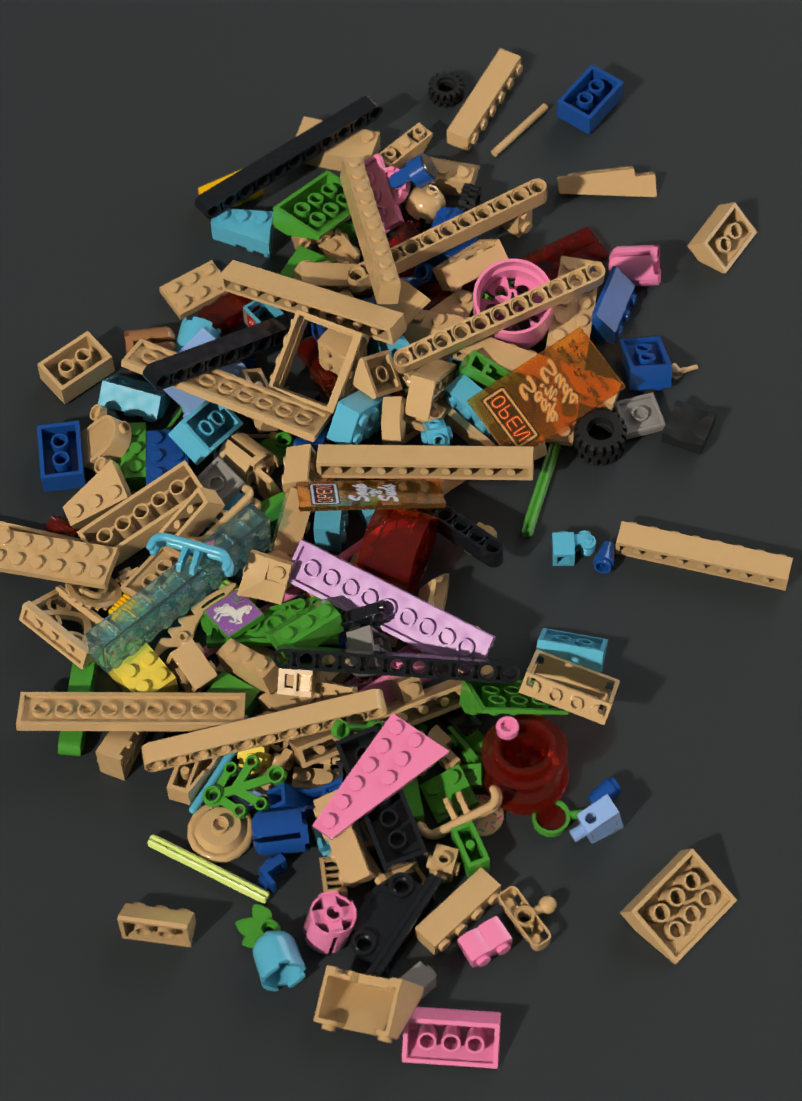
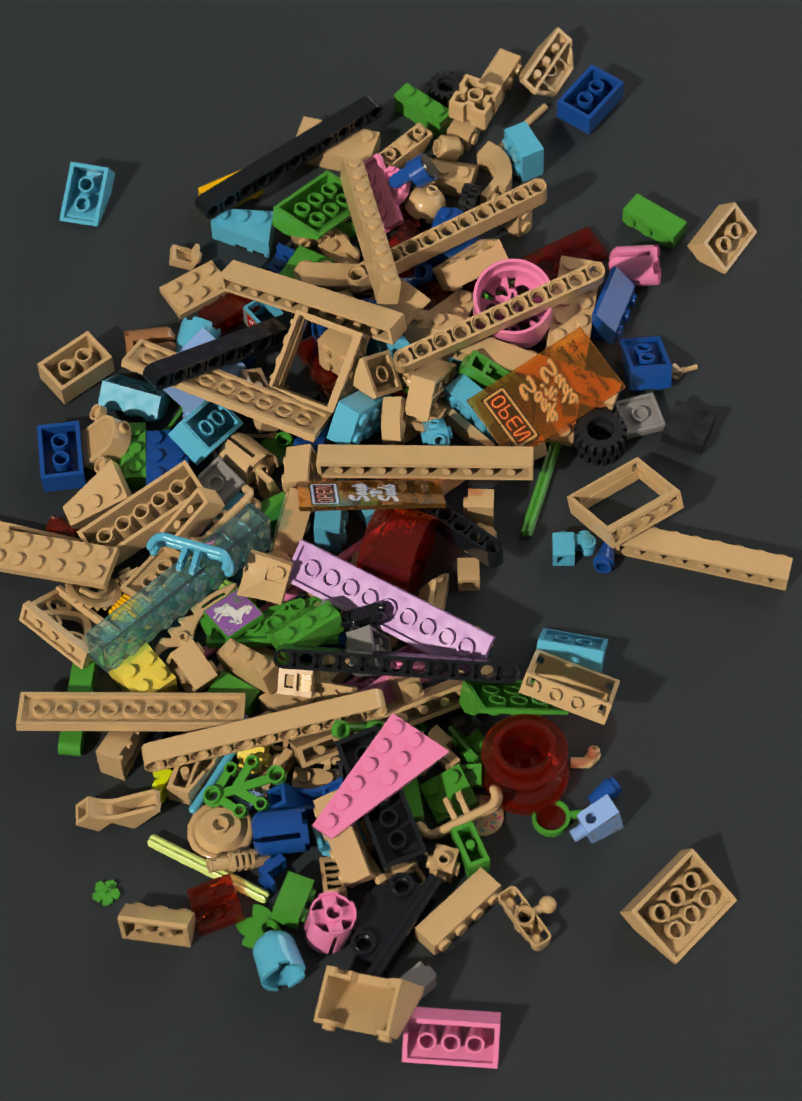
(86, 194): none -> medium azure slope
(106, 892): none -> bright green plant
(125, 811): none -> tan arch
(161, 782): none -> neon yellow bracket
(185, 257): none -> tan bracket
(215, 904): none -> clear red slope
(235, 861): none -> tan hinge
(281, 258): none -> blue bracket
(293, 899): none -> bright green brick
(422, 109): none -> bright green brick
(448, 148): none -> tan head
(468, 574): none -> tan brick
(475, 101): none -> tan brick
(479, 506): none -> tan brick
(484, 942): bright pink brick -> none
(497, 163): none -> tan arch
(507, 728): bright pink tile -> none
(523, 151): none -> medium azure brick
(549, 65): none -> tan wedge
(588, 760): none -> tan arm
(611, 182): tan wedge -> none
(654, 221): none -> bright green brick
(665, 505): none -> tan window

